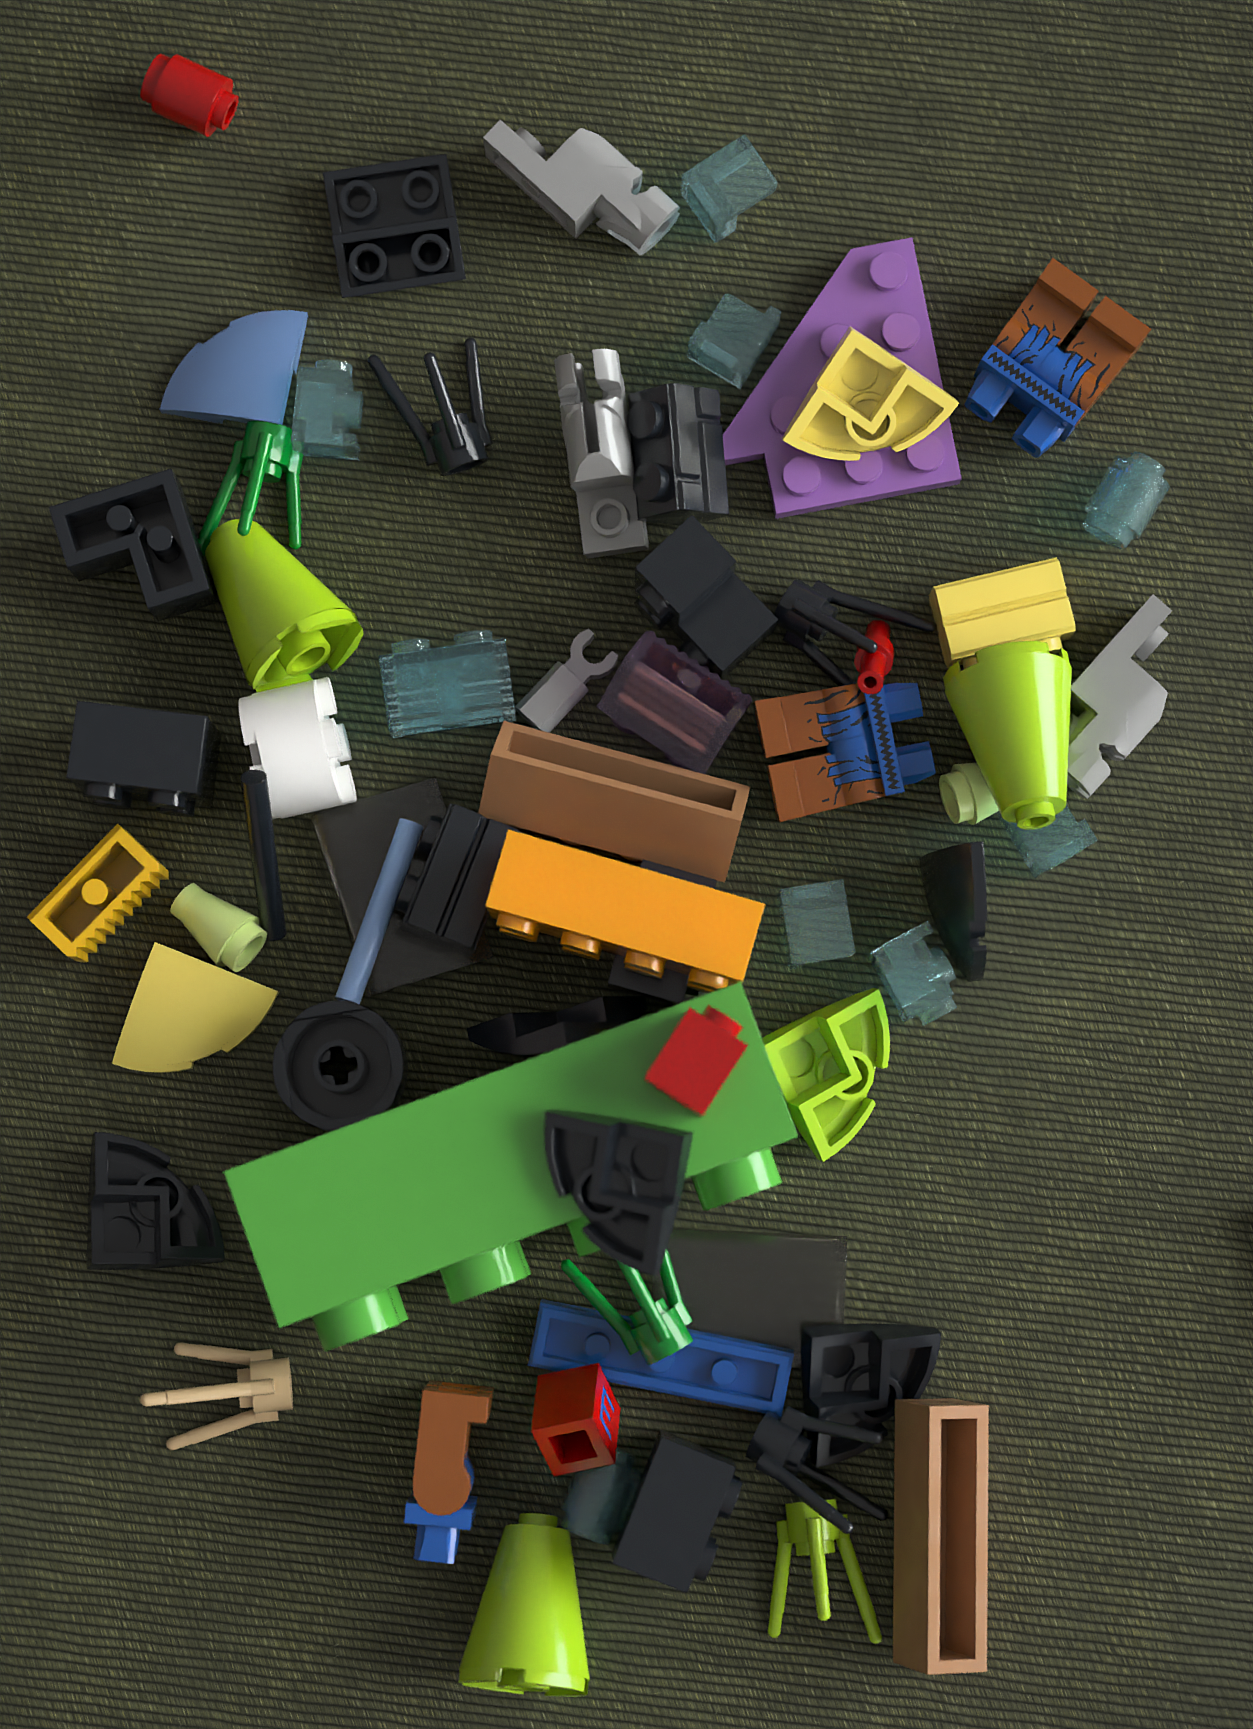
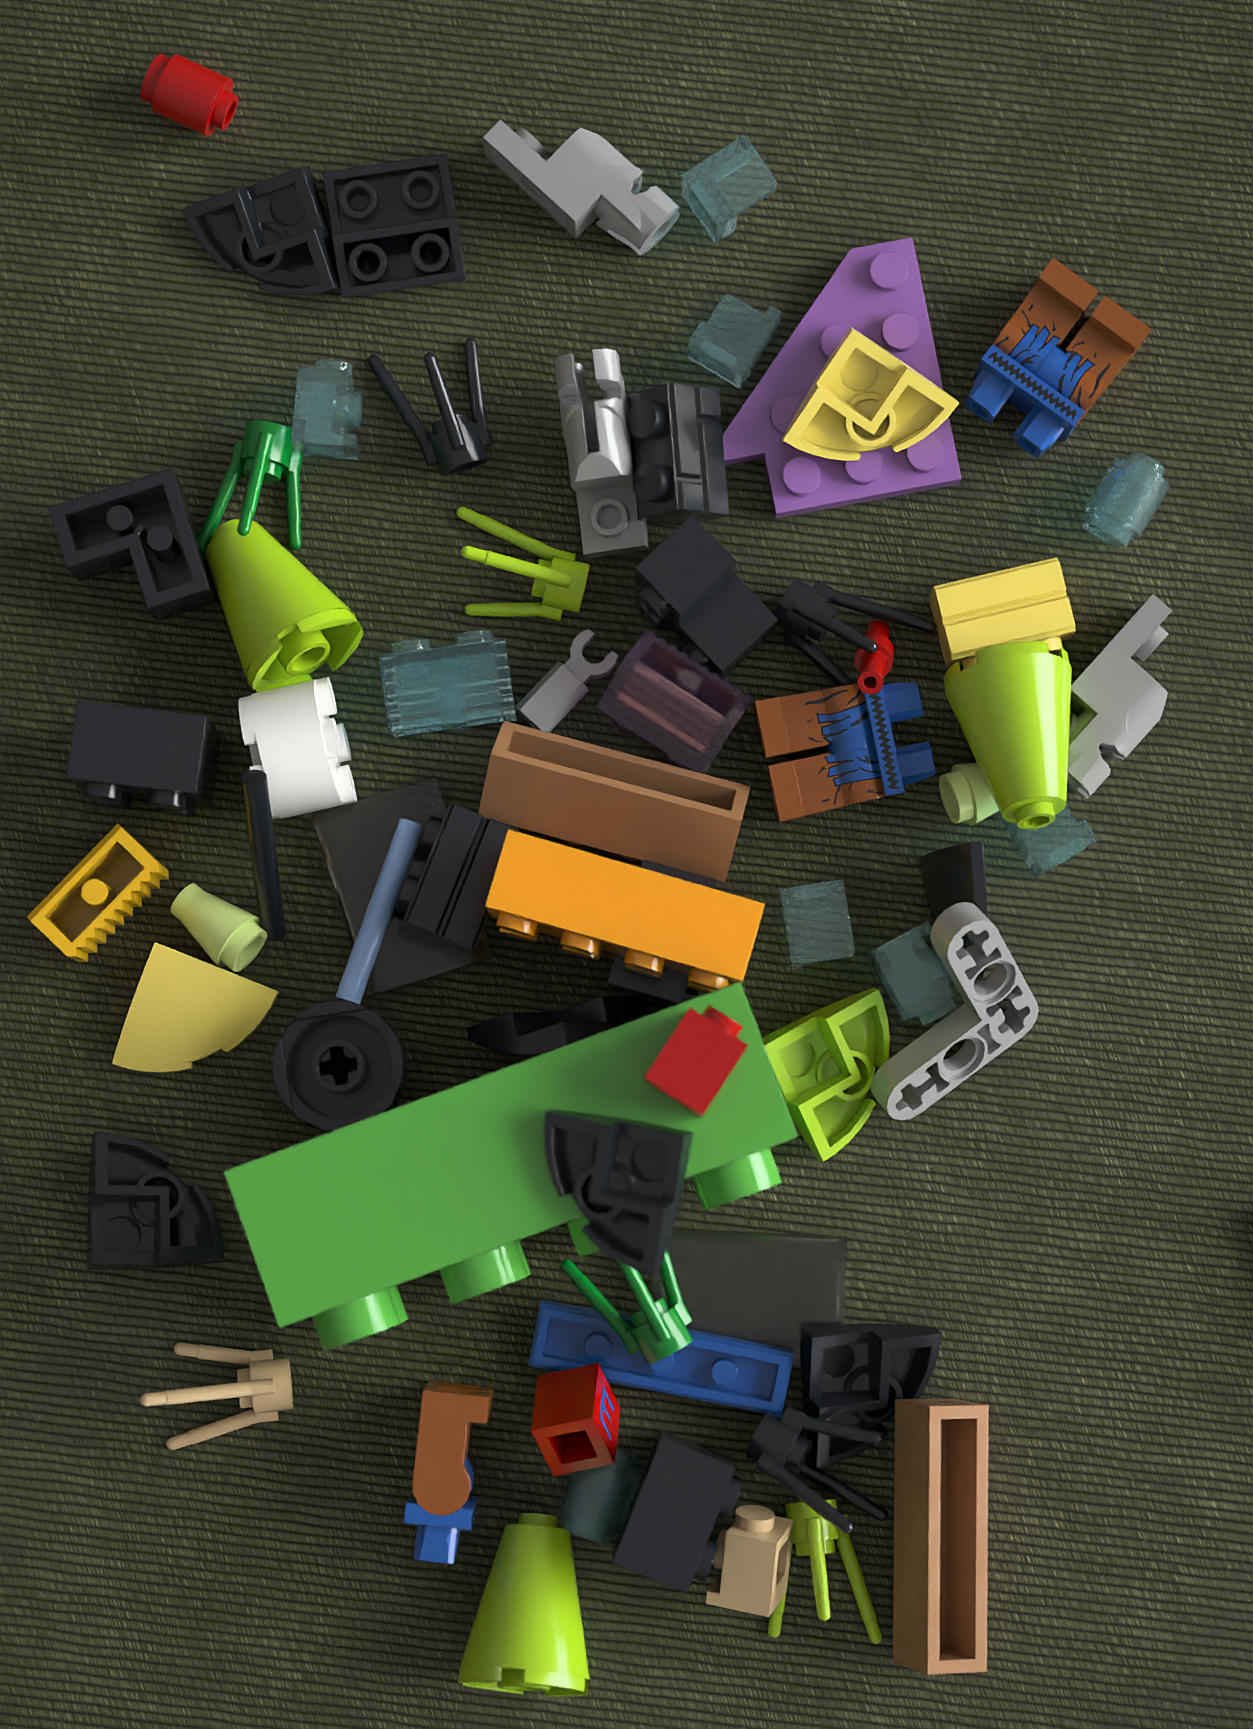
(240, 370): medium blue brick -> none
(271, 233): none -> black brick
(556, 579): none -> lime plant
(752, 1562): none -> tan brick
(902, 1082): none -> light grey beam

